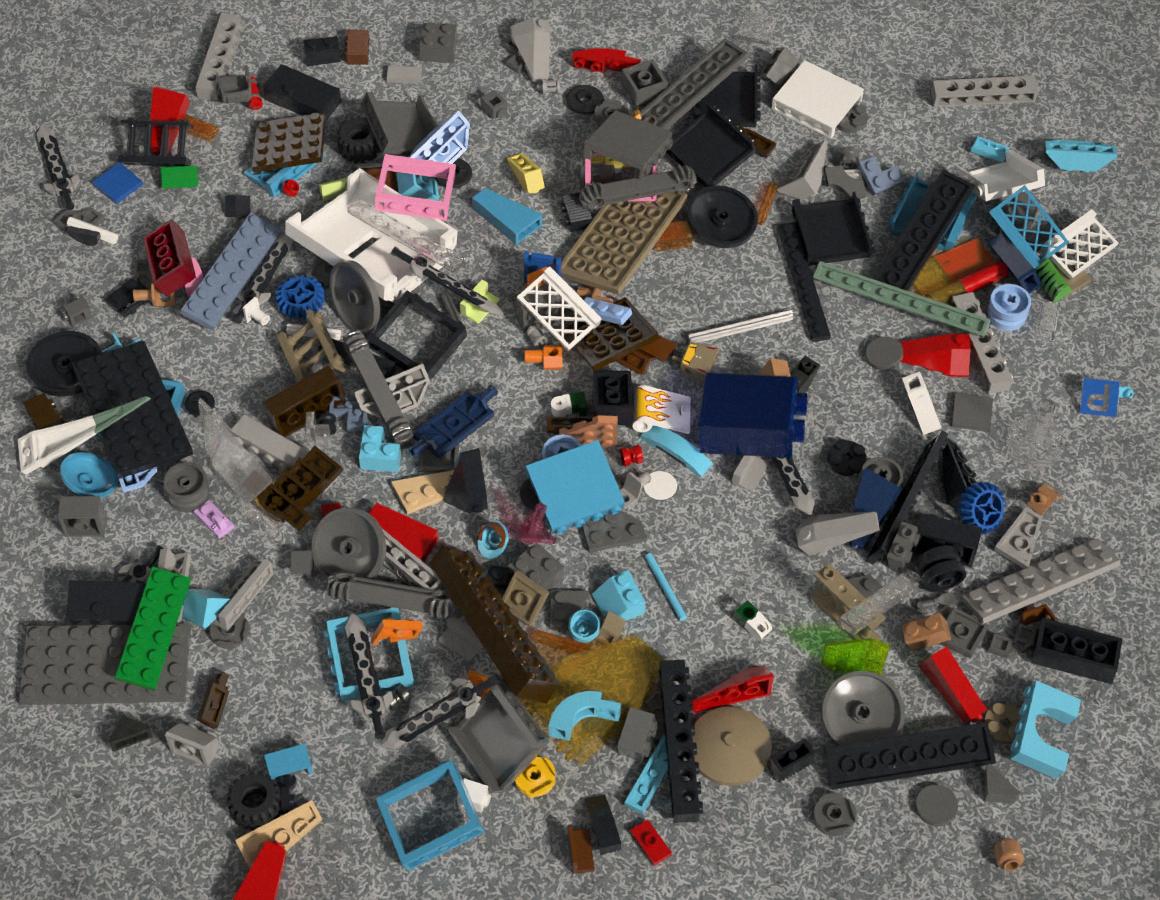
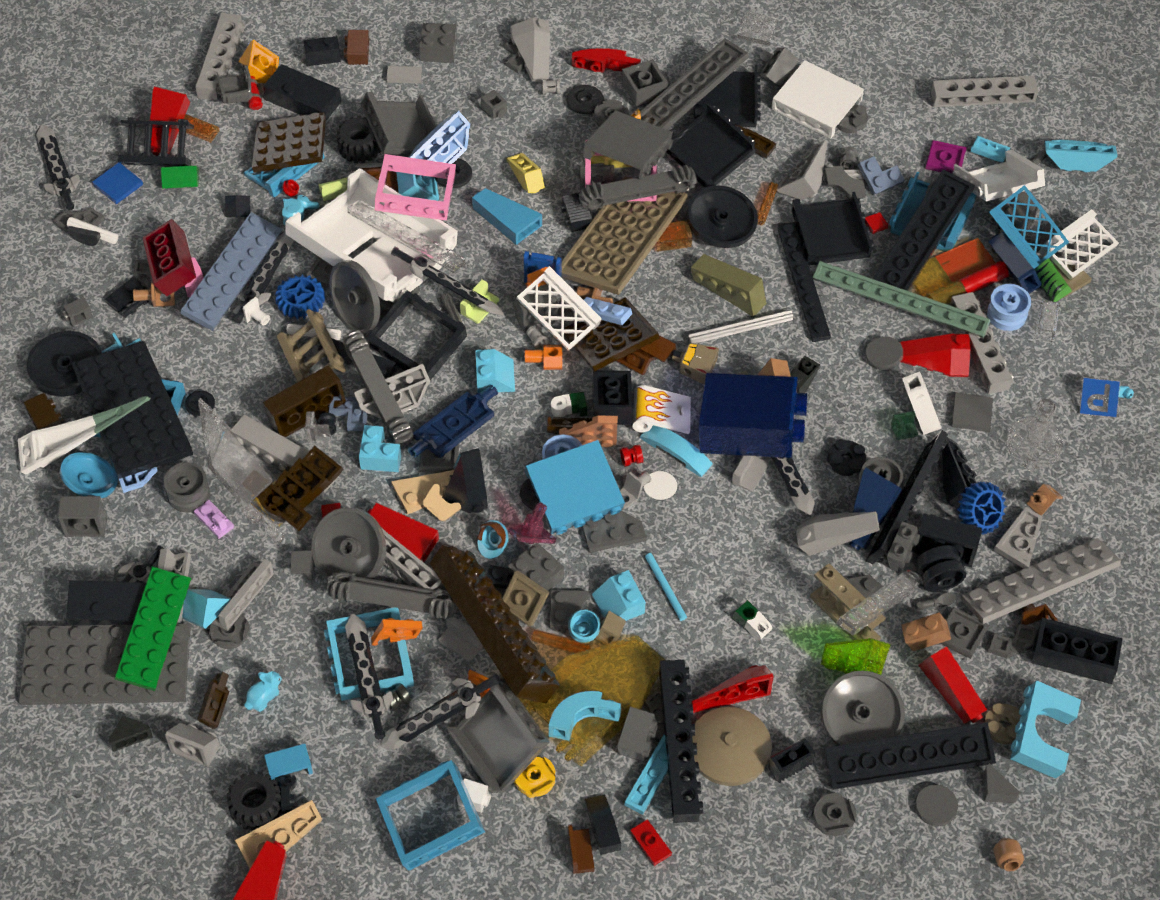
(260, 61): none -> light orange slope
(263, 691): none -> medium azure animal
(293, 206): none -> medium azure animal
(438, 506): none -> tan piece
(495, 370): none -> medium azure slope
(730, 283): none -> olive wedge
(876, 223): none -> red tile
(904, 426): none -> clear green panel
(944, 156): none -> magenta tile

